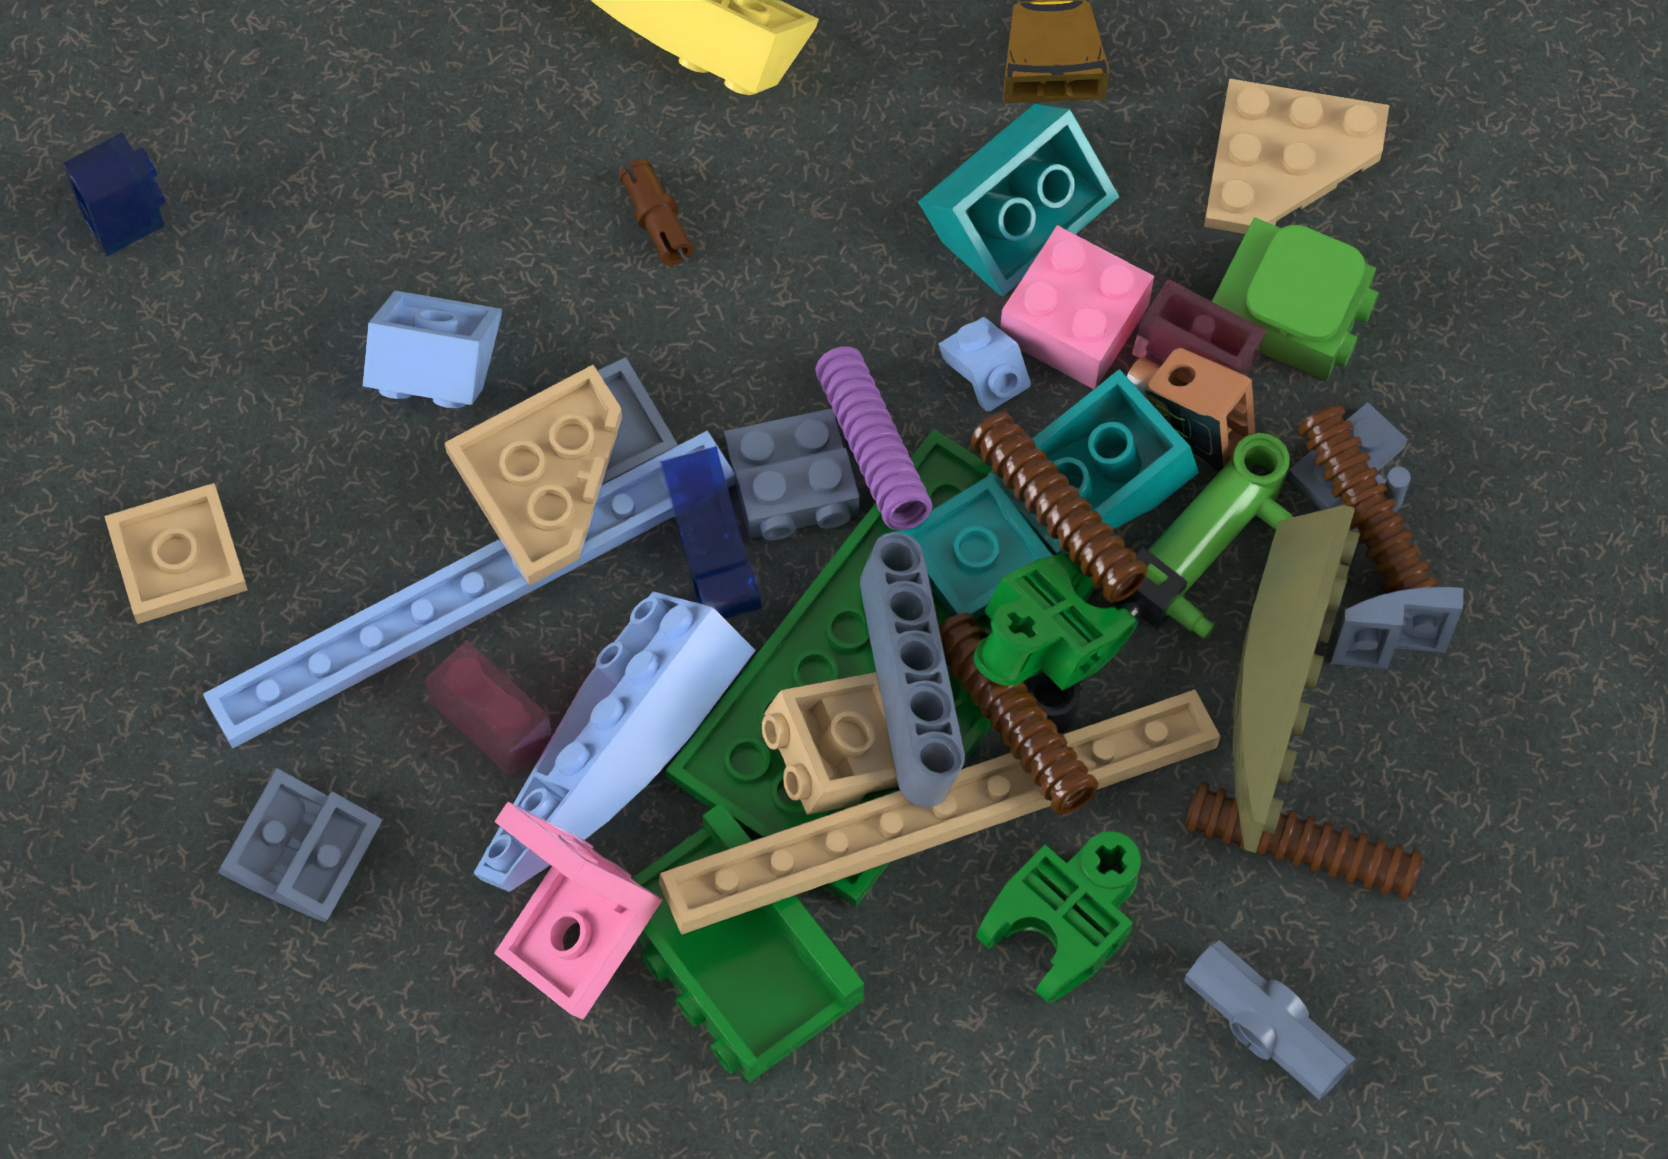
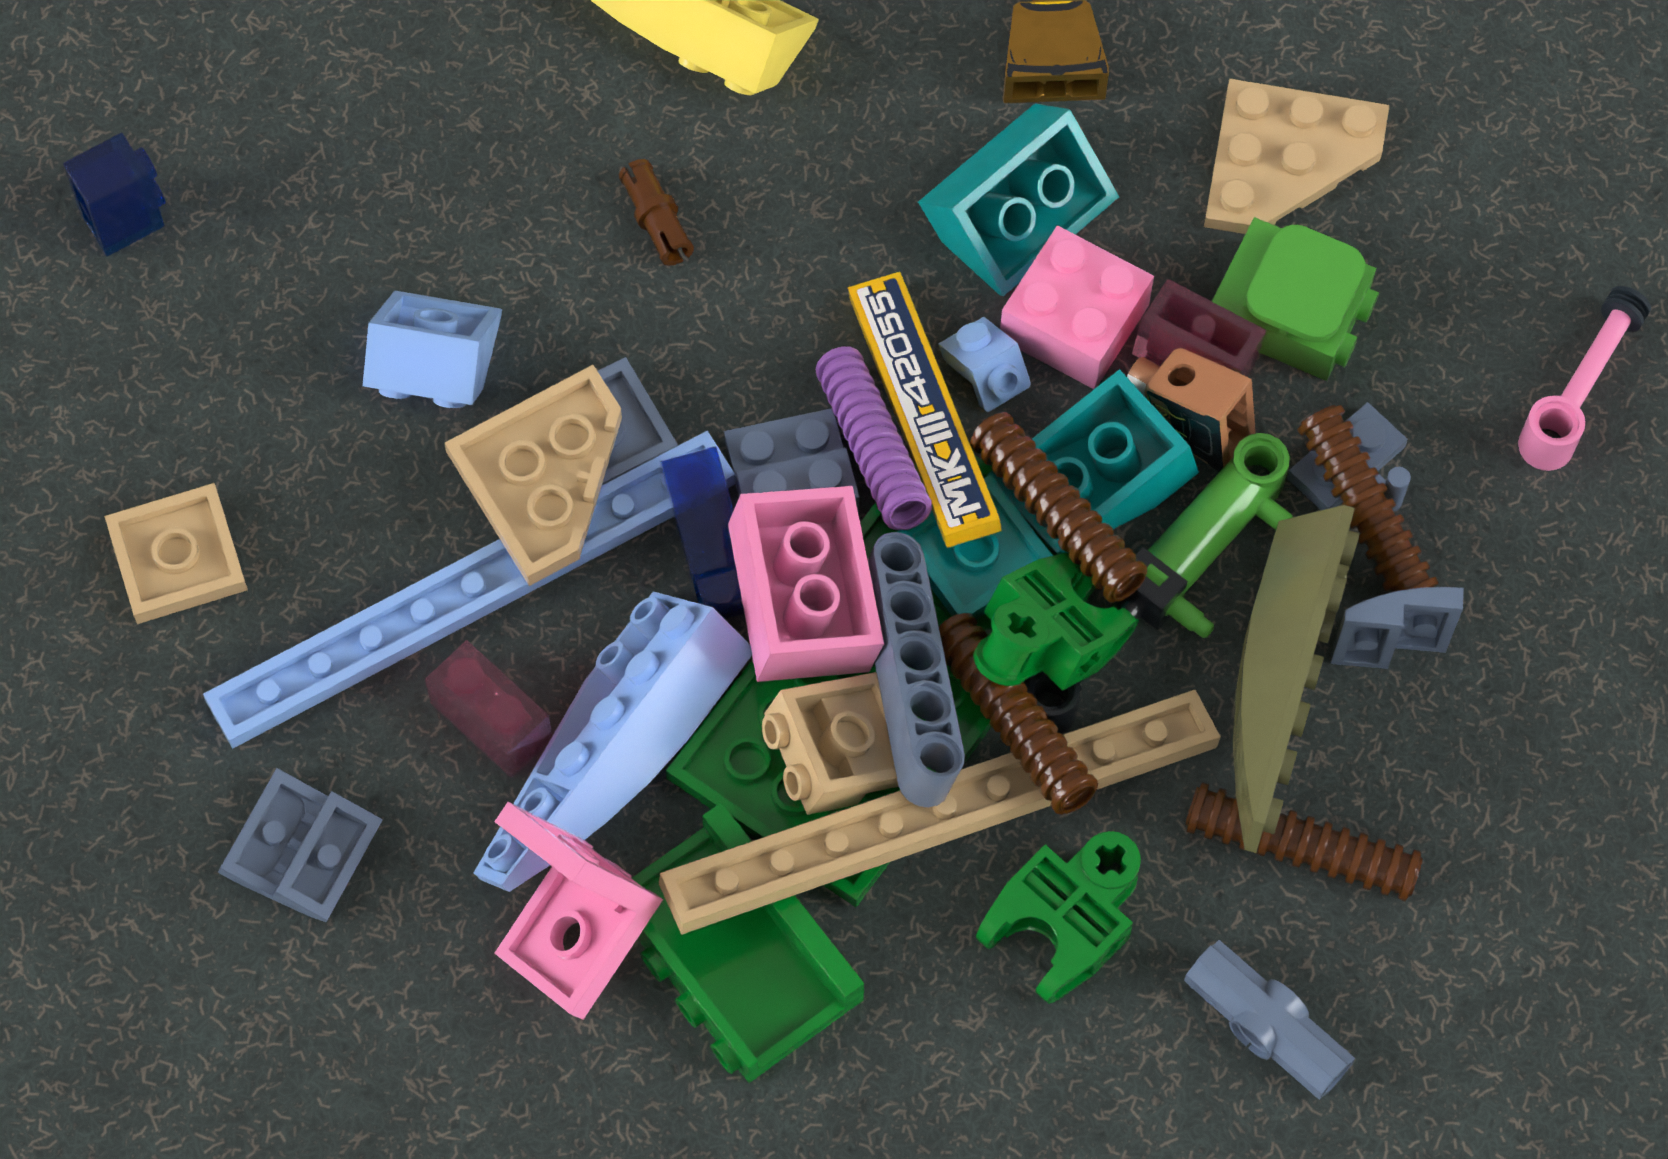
(805, 583): none -> bright pink brick
(924, 410): none -> tile
(1623, 311): none -> bright pink piece

